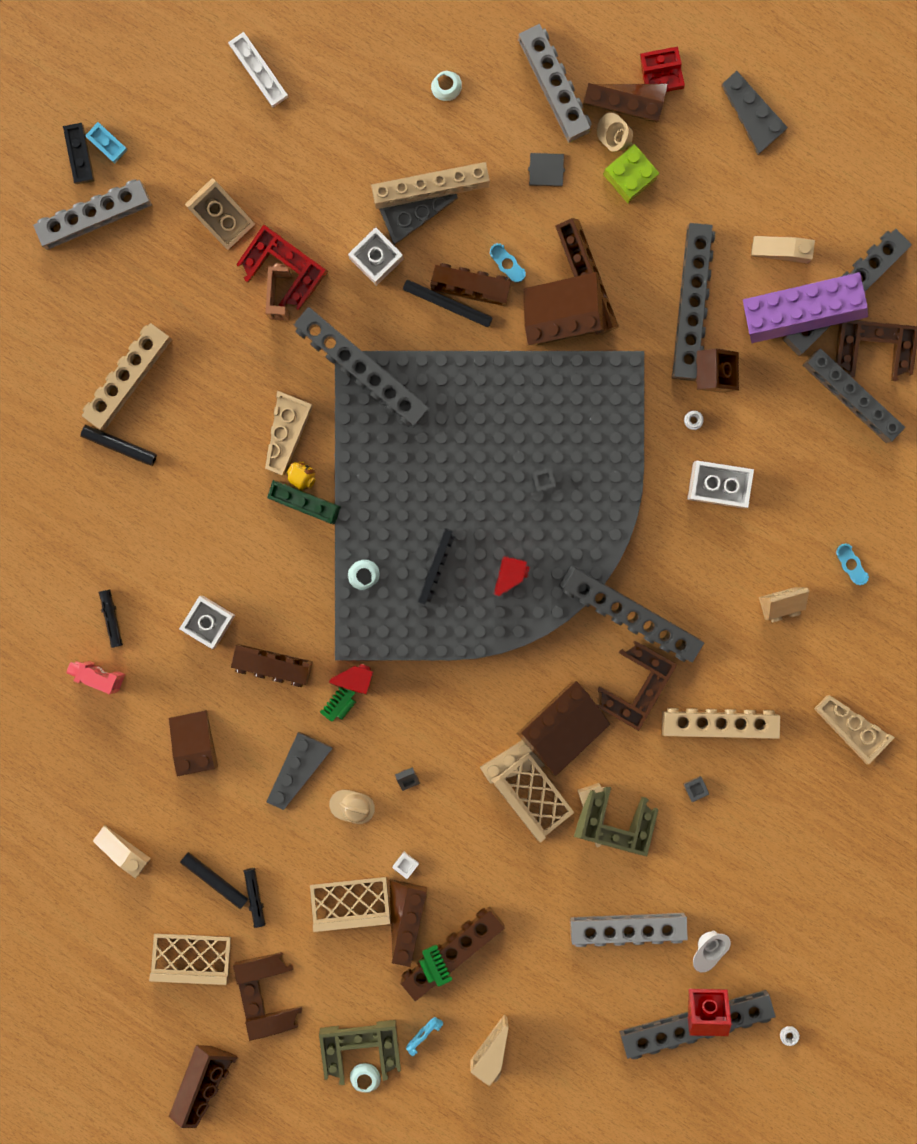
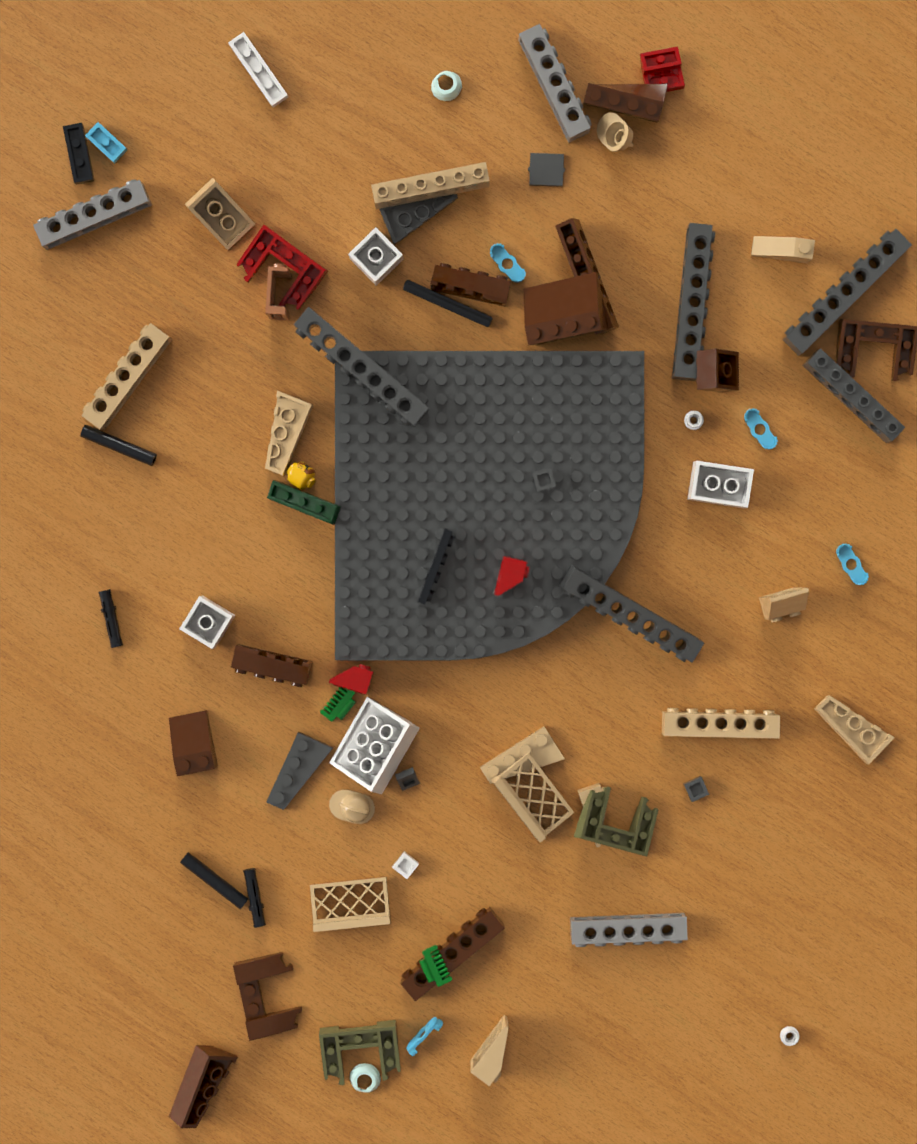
(96, 677): coral hips -> none
(121, 851): tan slope -> none
(190, 976): tan fence -> none
(359, 565): light aqua piece -> none
(374, 746): none -> white slope
(406, 912): reddish brown wedge -> none
(564, 728): reddish brown slope -> none
(631, 173): lime brick -> none
(637, 712): reddish brown wedge -> none
(668, 1026): dark grey brick -> none
(708, 1012): red slope -> none
(710, 950): white piece -> none
(757, 117): dark grey wing -> none
(767, 439): none -> medium azure piece
(805, 308): medium lavender brick -> none

